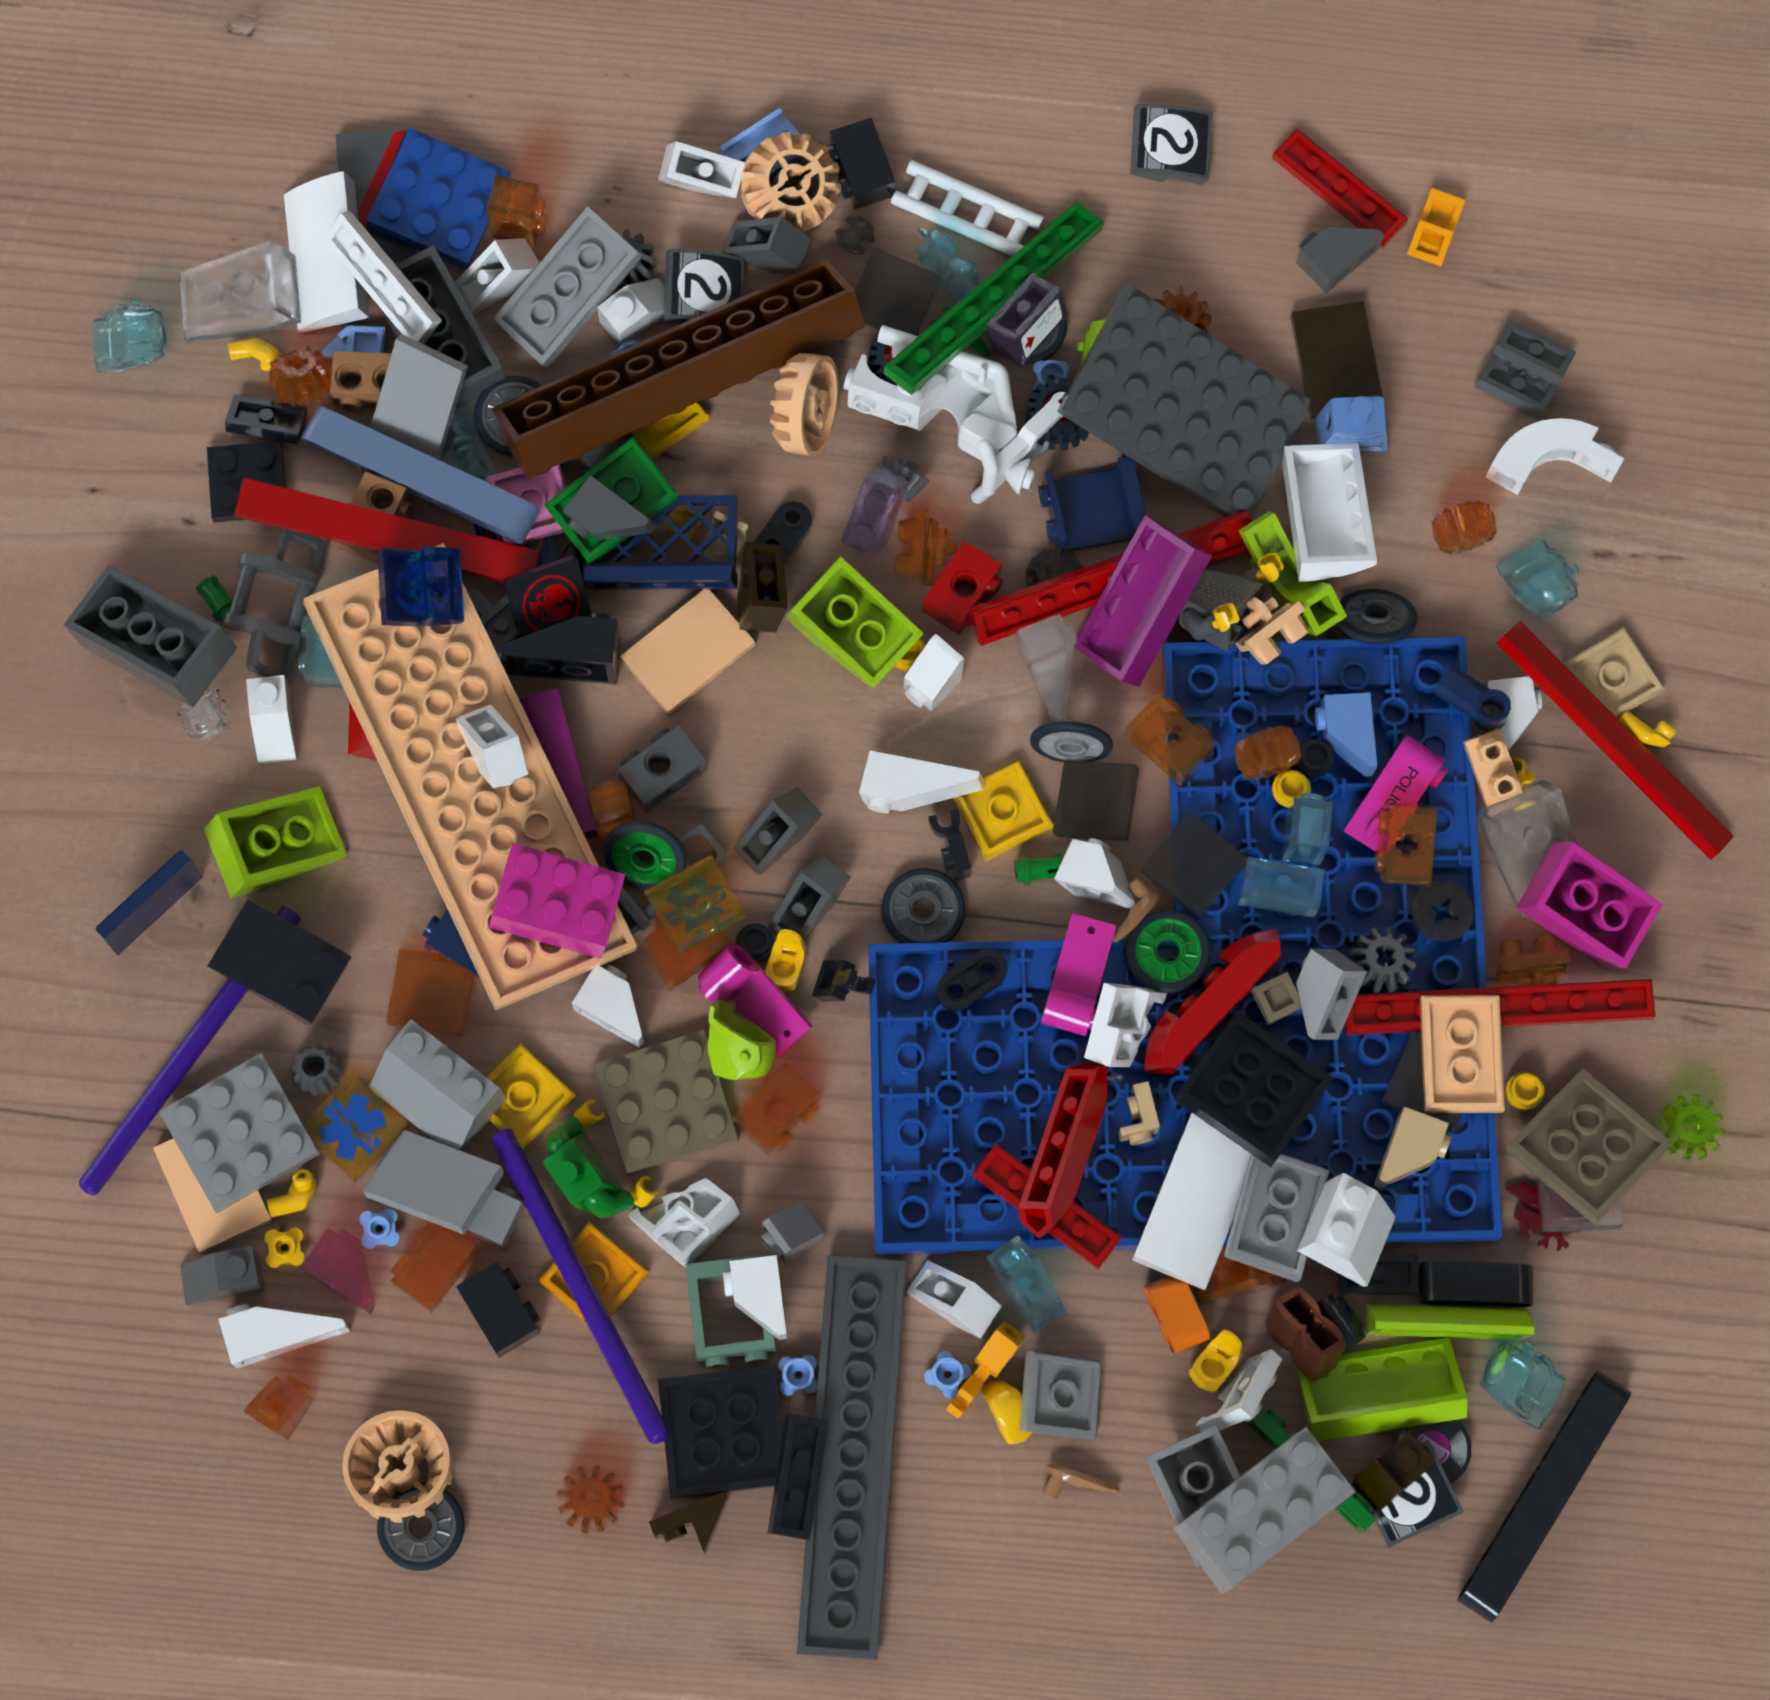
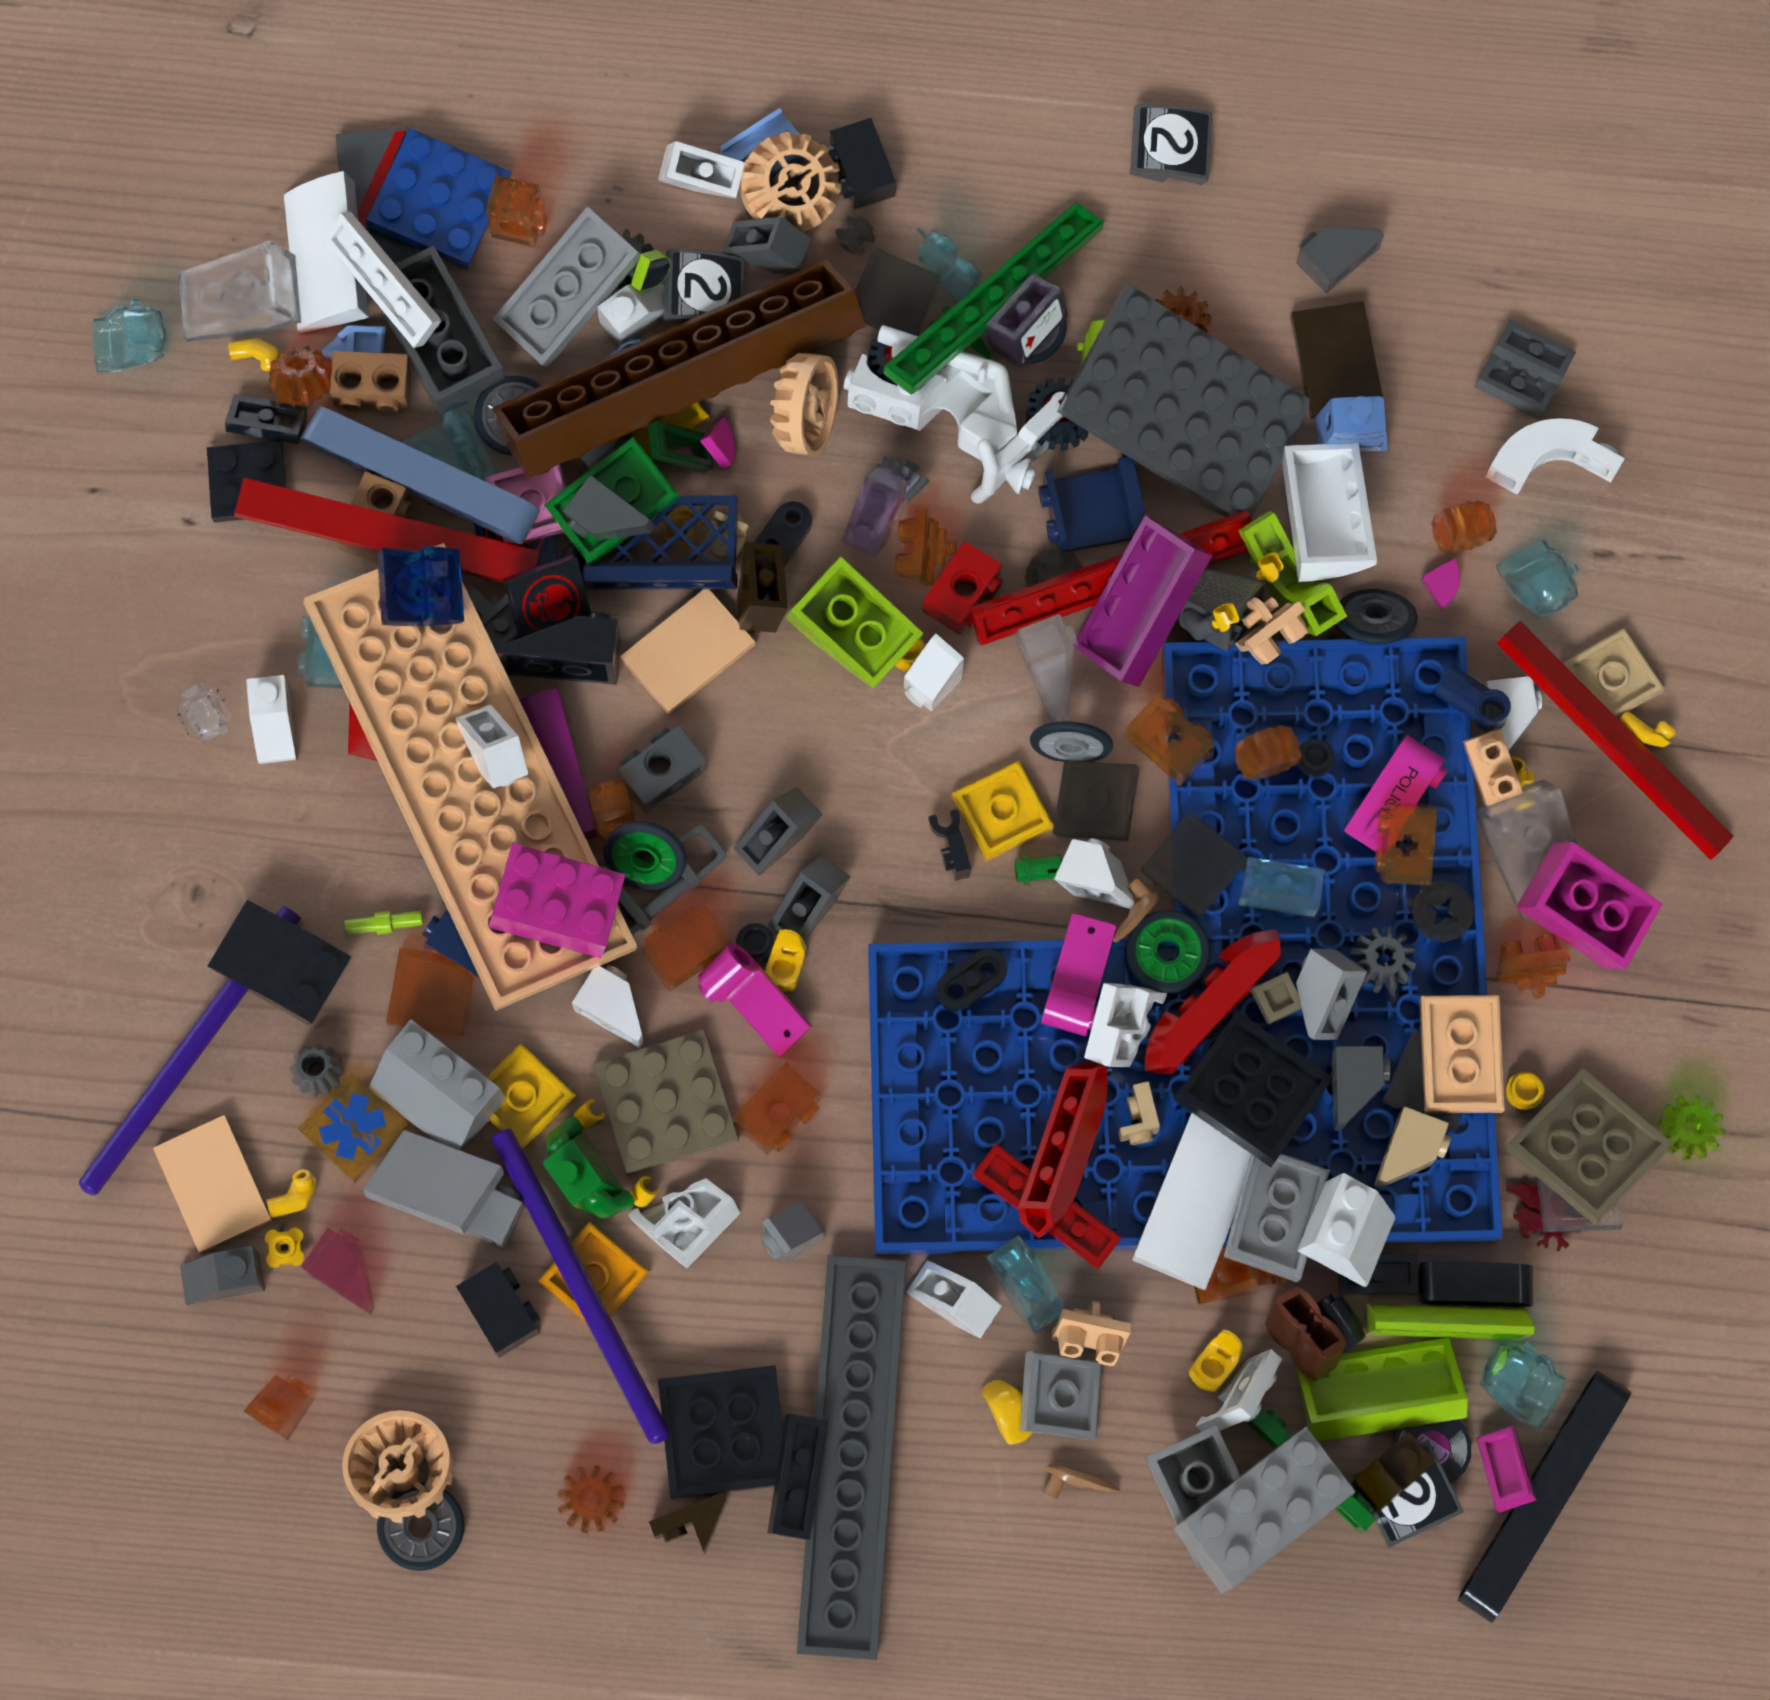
(149, 902): dark blue tile -> none
(150, 636): dark grey brick -> none
(215, 597): green pin -> none
(239, 1133): light grey plate -> none
(258, 627): dark grey bar -> none
(267, 1332): white slope -> none
(274, 841): lime slope -> none
(383, 922): none -> lime bar
(387, 1236): light blue plate -> none
(418, 396): light grey tile -> none
(433, 1265): clear orange brick -> none
(496, 273): white slope -> none
(650, 270): none -> tile
(678, 446): none -> dark green tile
(695, 904): clear yellow tile -> none
(719, 1355): sand green window -> none
(720, 442): none -> dark pink tile
(737, 1045): lime helmet -> none
(758, 1292): white slope -> none
(790, 1367): light blue plate -> none
(838, 979): black plate -> none
(910, 783): white slope -> none
(927, 885): dark grey wheel -> none
(944, 1363): light blue plate -> none
(958, 190): white bar -> none
(991, 1361): light orange piece -> none
(1044, 369): light blue plate -> none
(1093, 1331): none -> light nougat hips
(1176, 1313): orange beam -> none
(1290, 785): yellow plate -> none
(1307, 829): clear light blue brick -> none
(1338, 186): red tile -> none
(1349, 729): medium blue slope -> none
(1356, 1080): none -> dark grey slope
(1436, 227): light orange slope -> none
(1443, 583): none -> dark pink tile
(1506, 1468): none -> dark pink tile
(1518, 1005): red tile -> none

